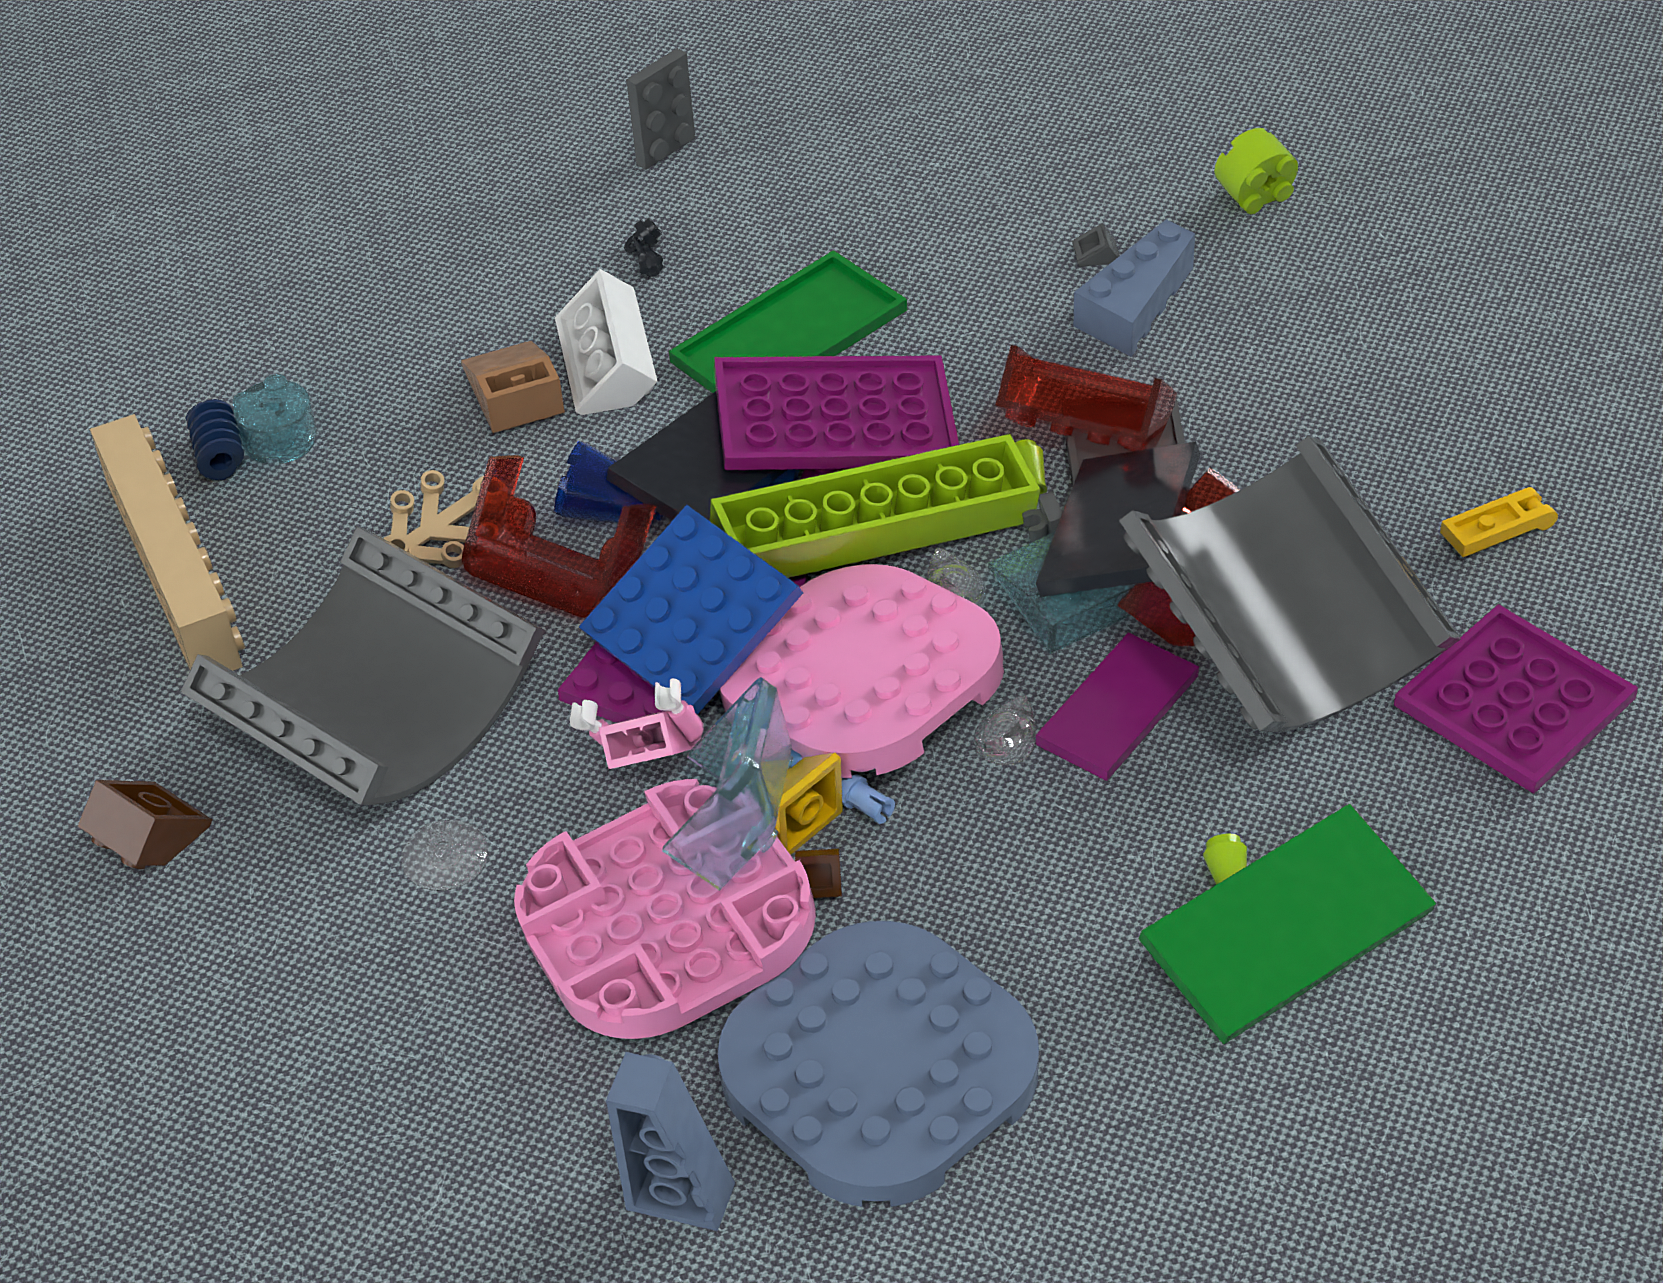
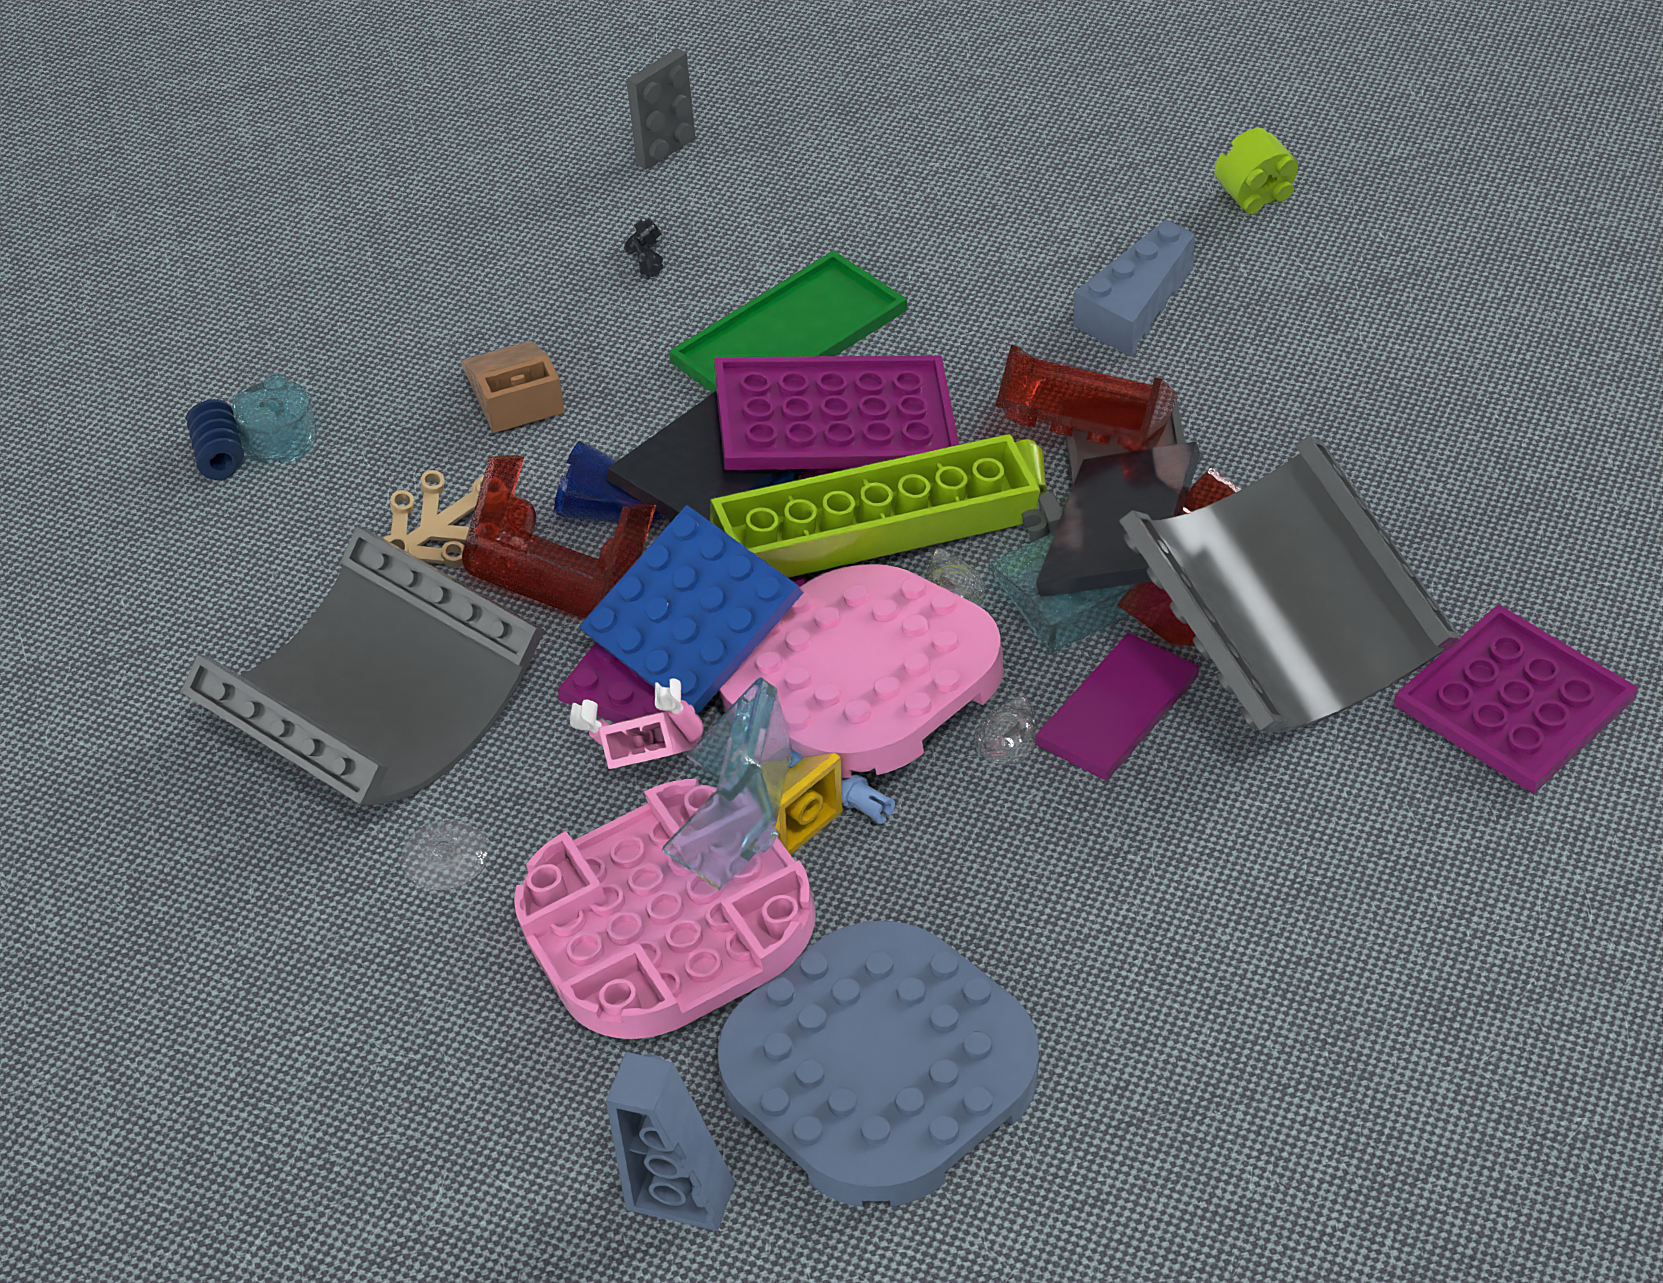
(141, 821): reddish brown slope -> none
(167, 543): tan brick -> none
(605, 346): white slope -> none
(822, 871): reddish brown tile -> none
(1095, 247): dark grey slope -> none
(1225, 856): lime cone -> none
(1286, 923): green tile -> none
(1498, 521): yellow plate -> none

